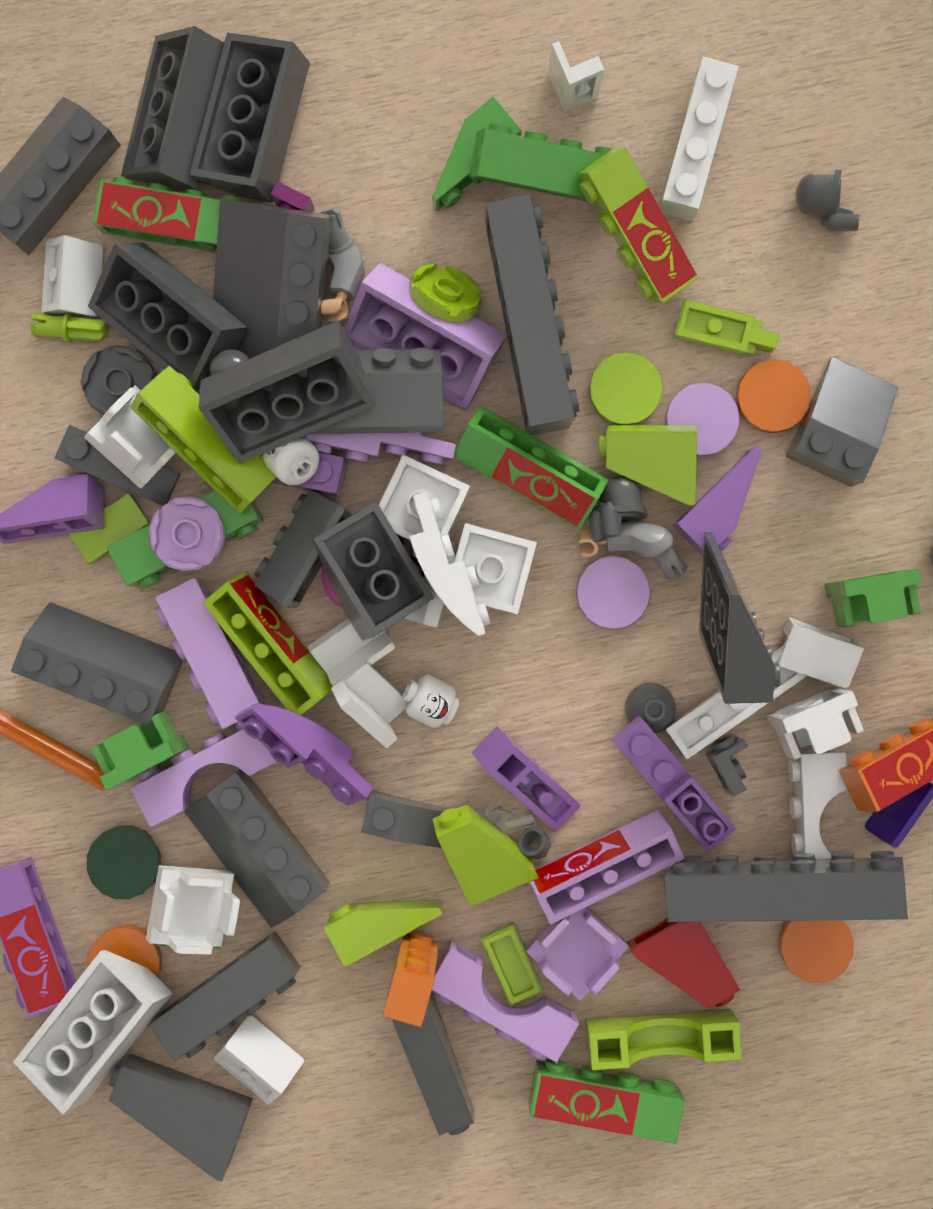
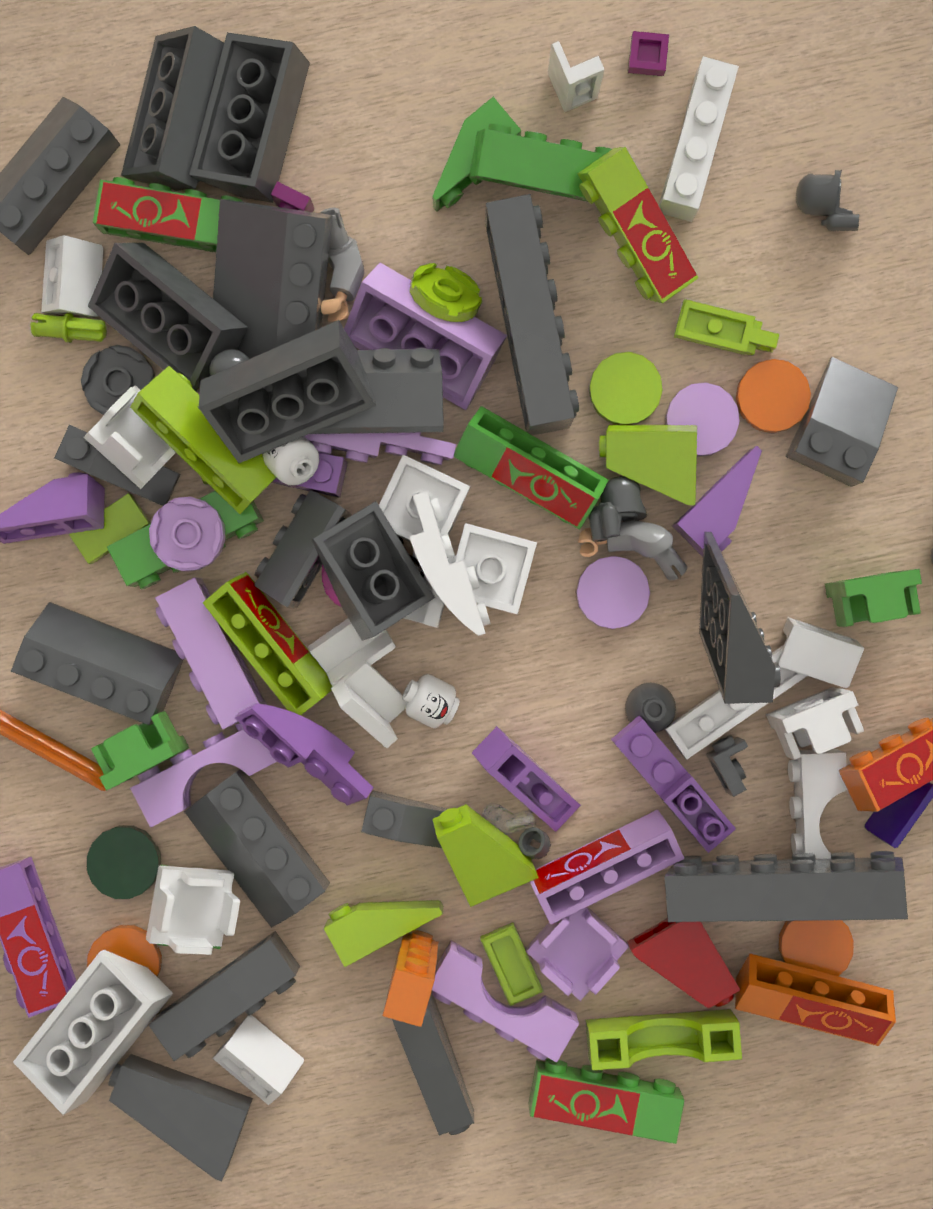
(648, 53): none -> magenta plate
(815, 1000): none -> orange brick

